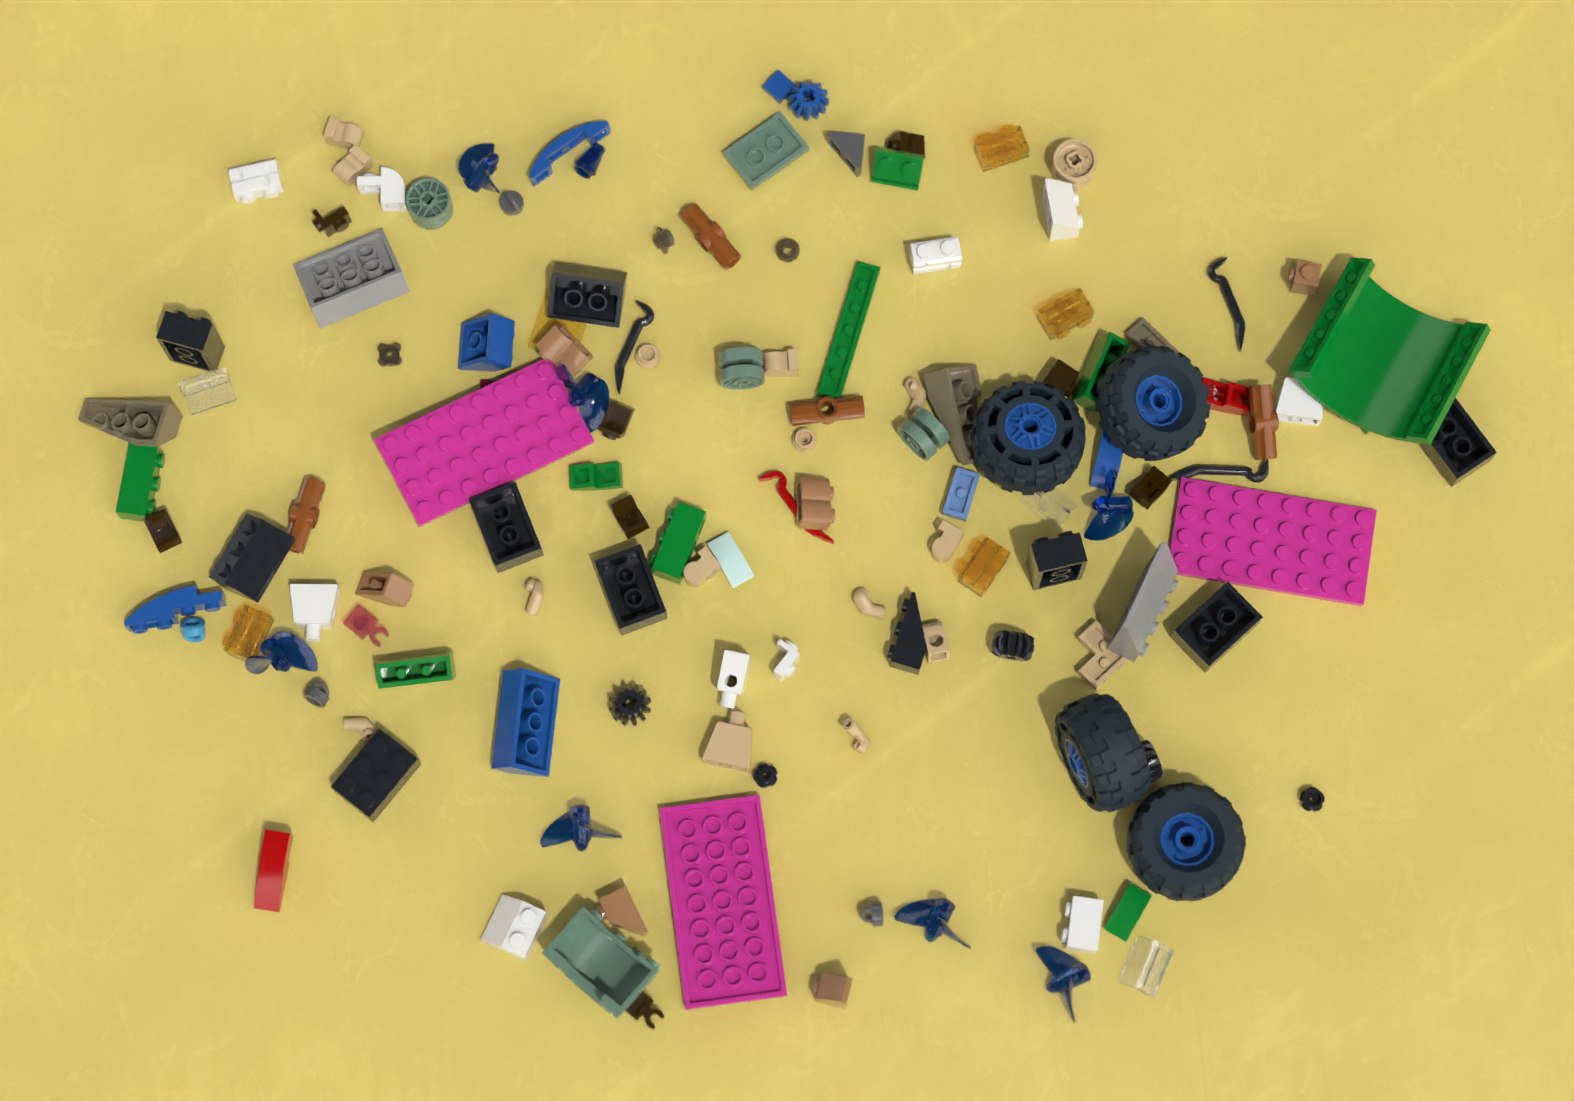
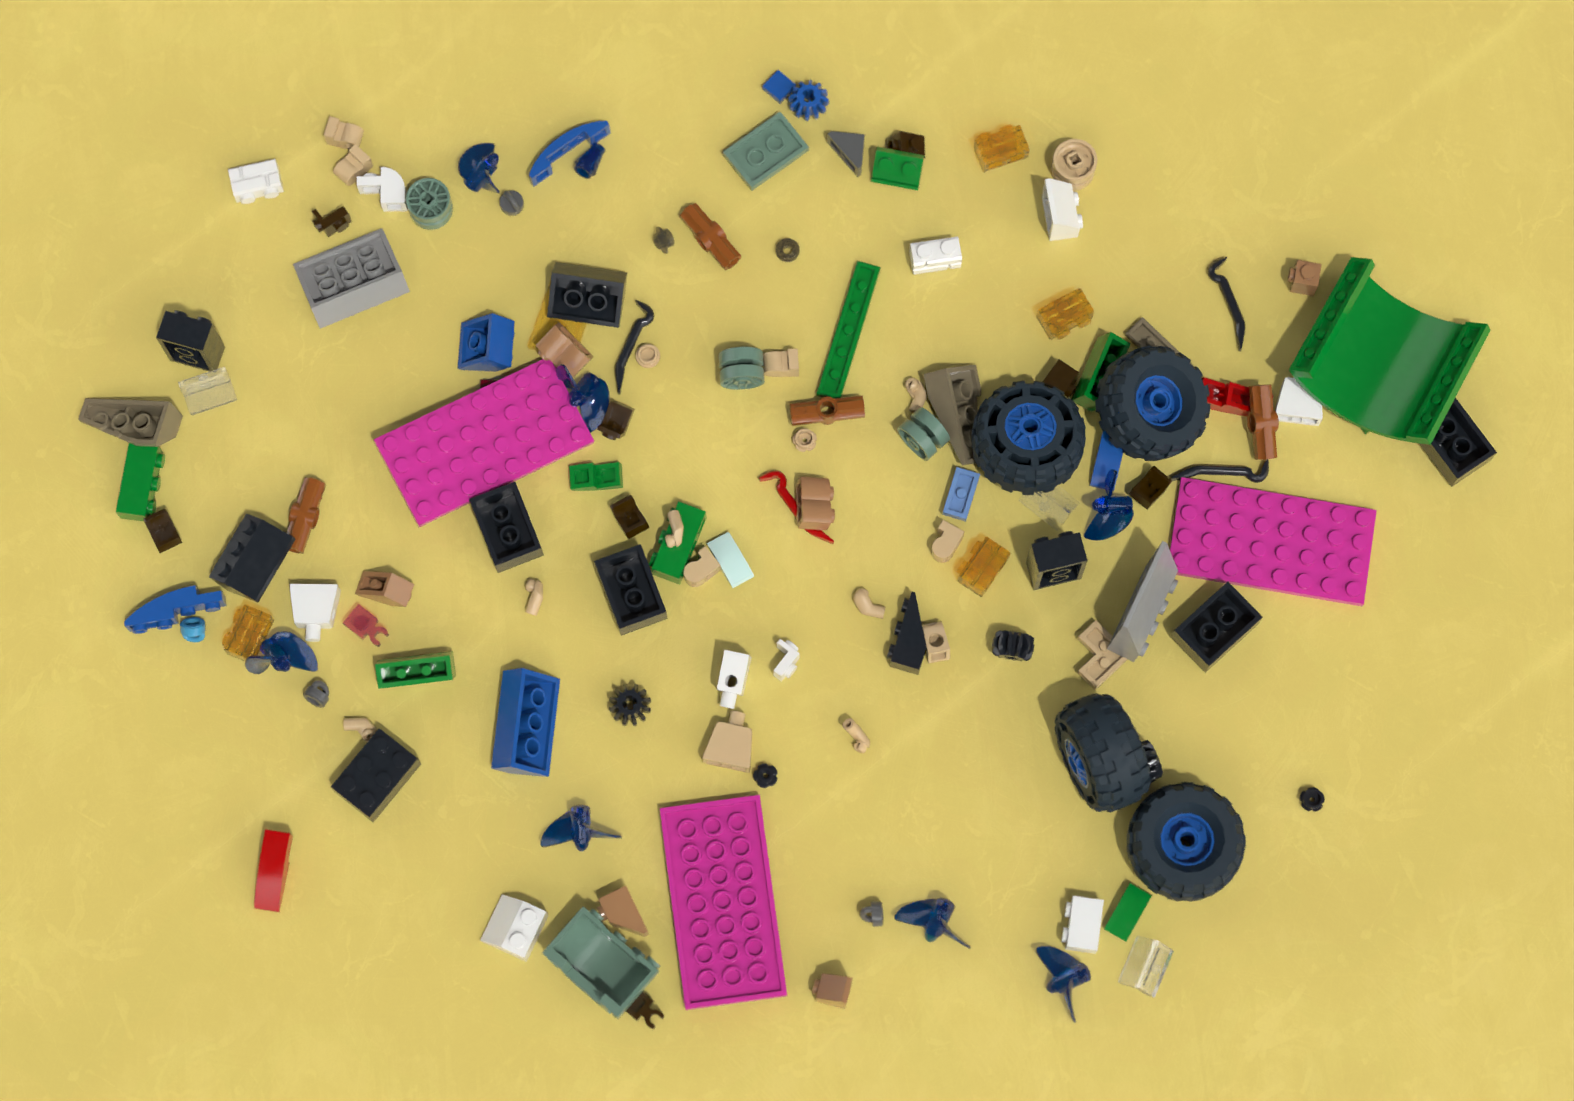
(394, 360): clear smoke plate -> none
(677, 529): none -> tan arm

